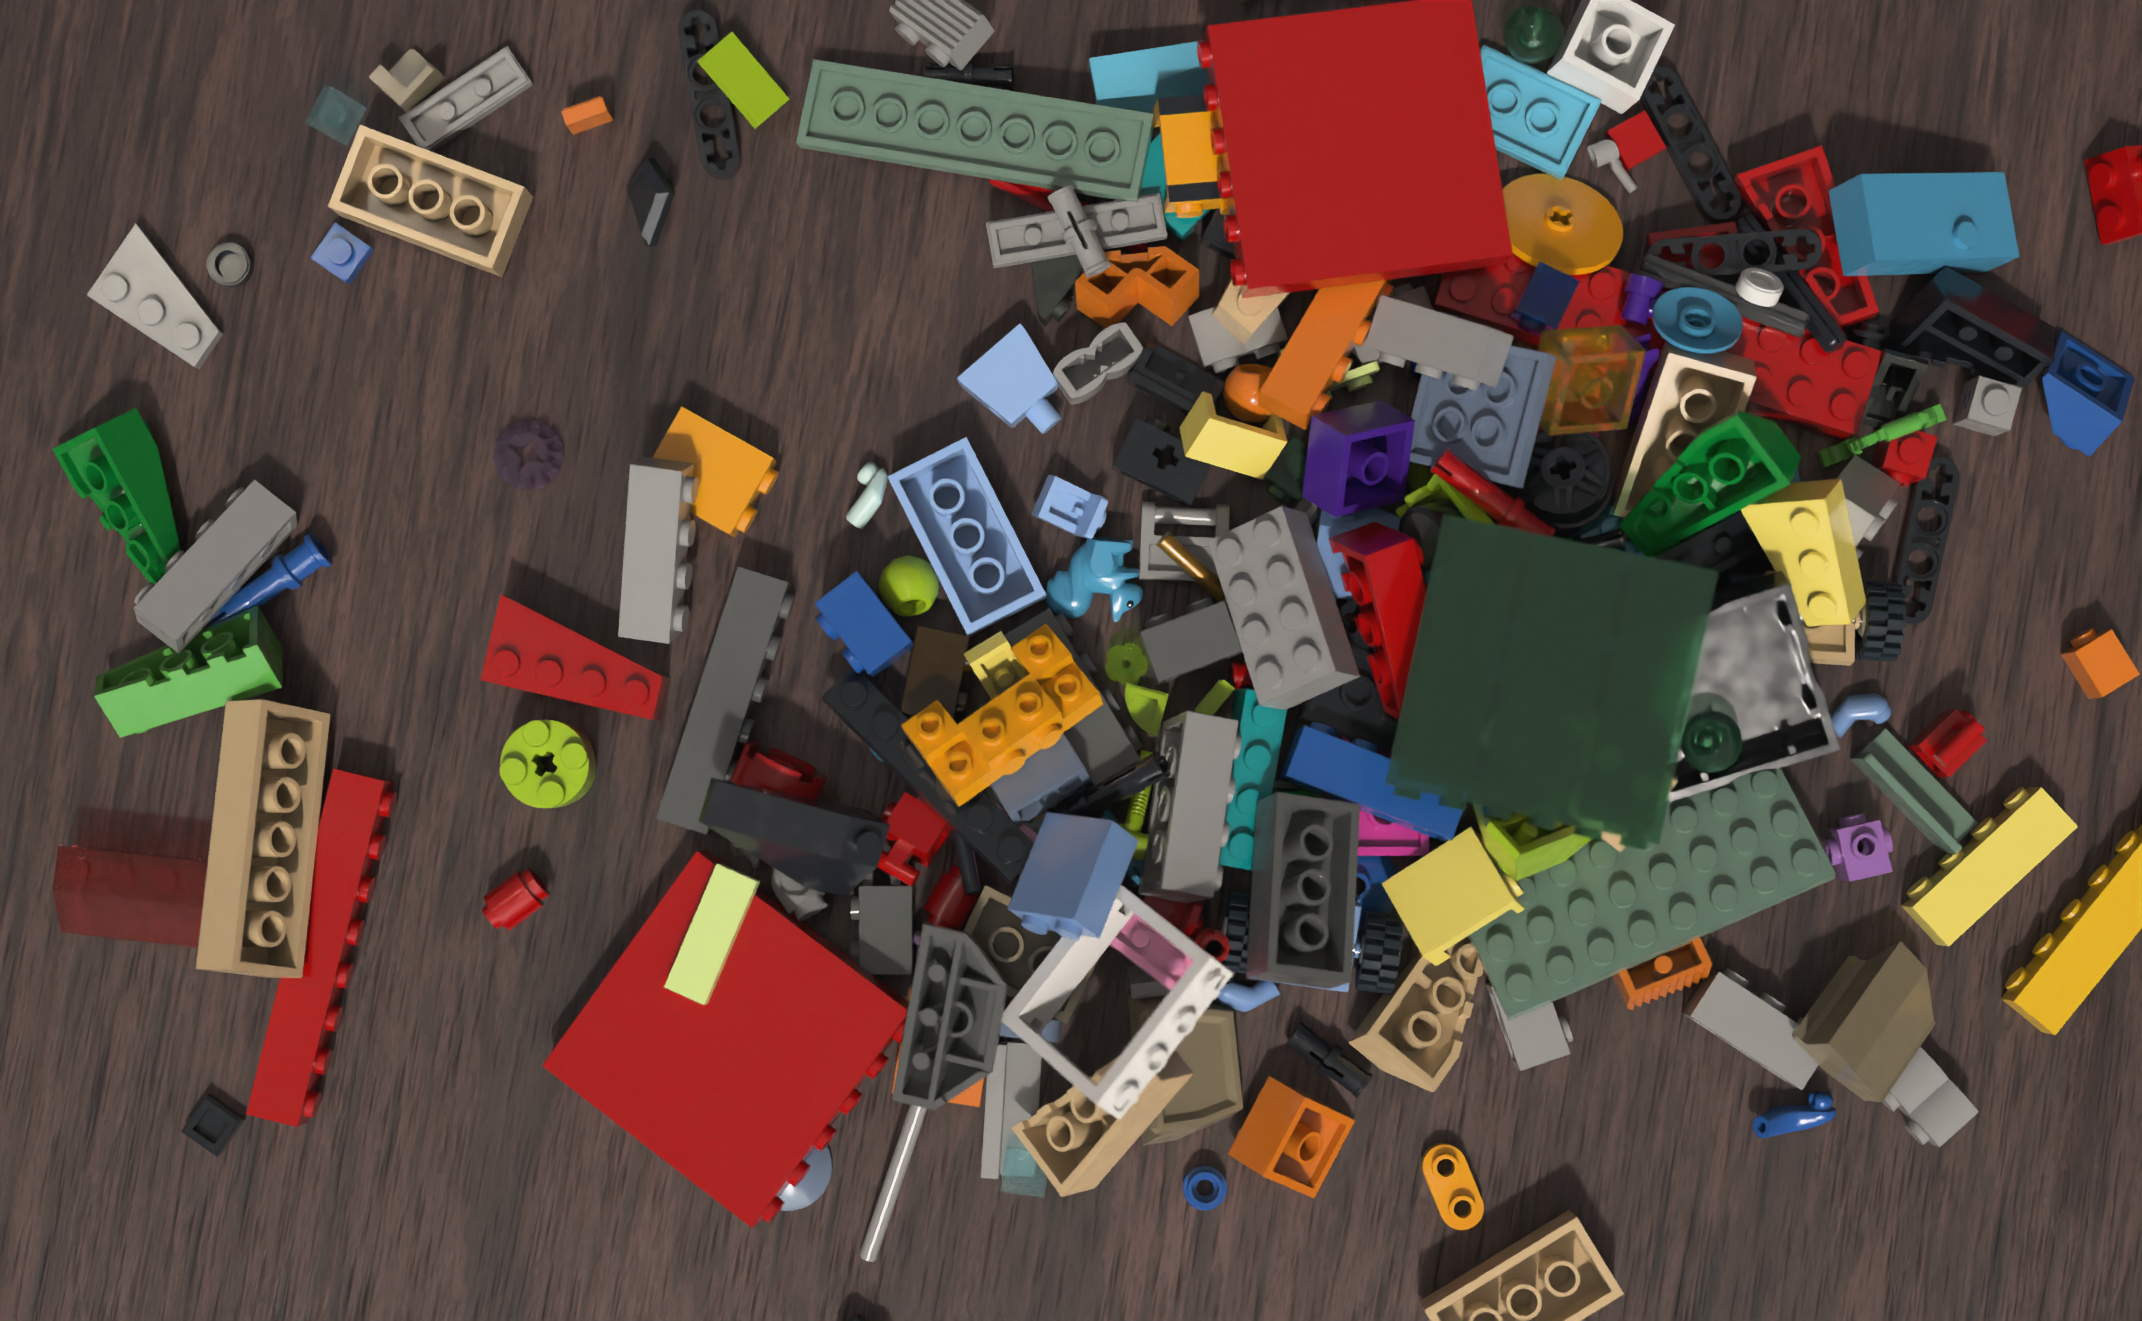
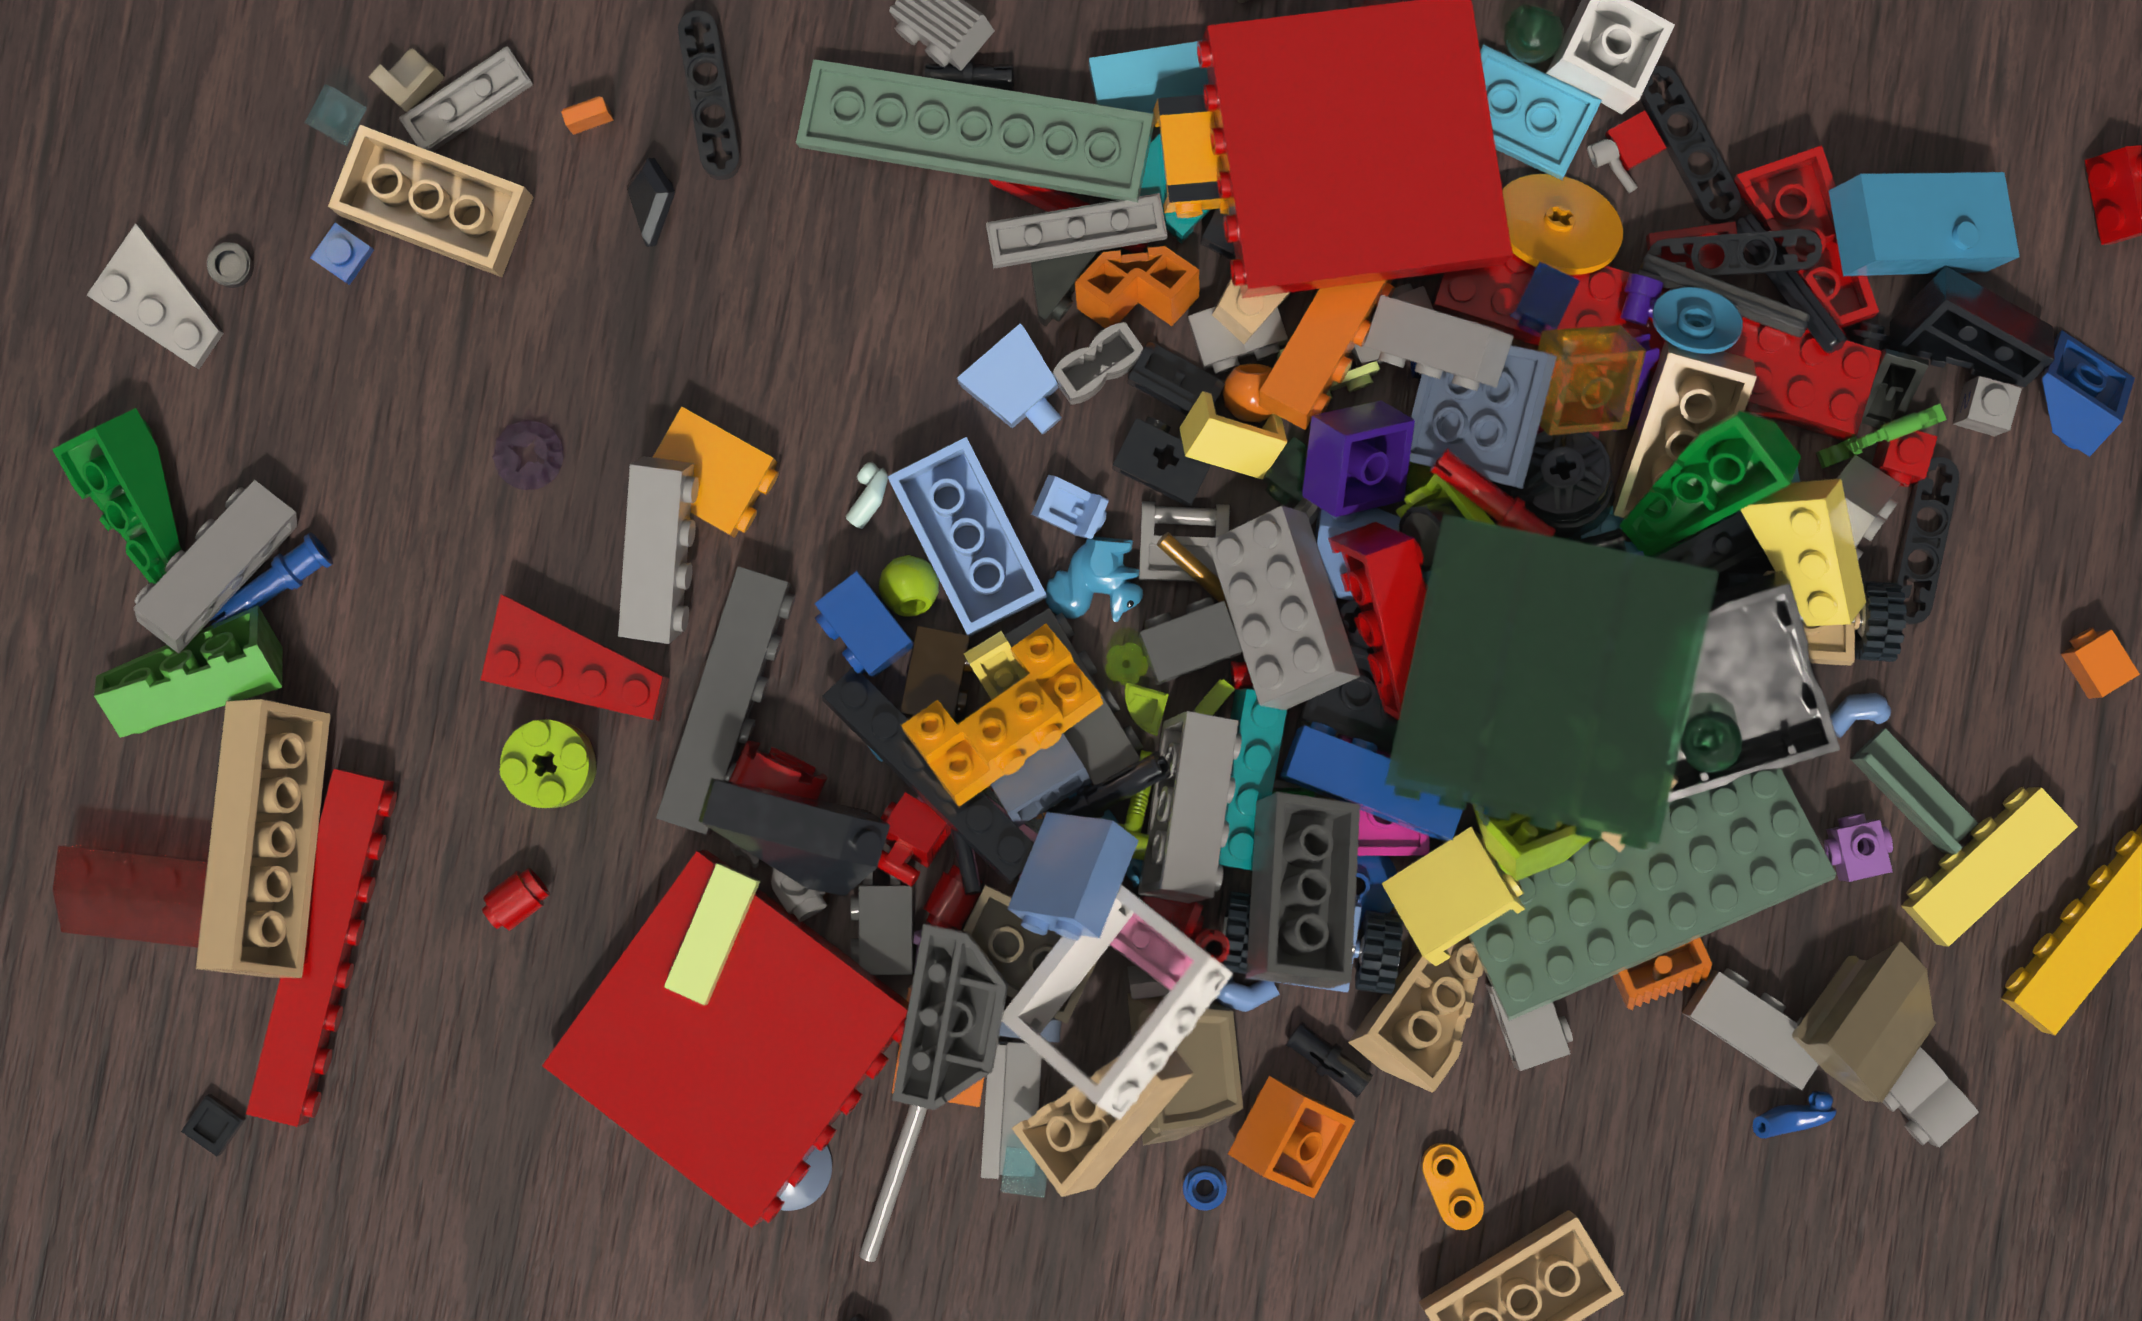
(743, 80): lime tile -> none
(1067, 204): light grey pin -> none
(1759, 287): white tile -> none
(1948, 742): red brick -> none

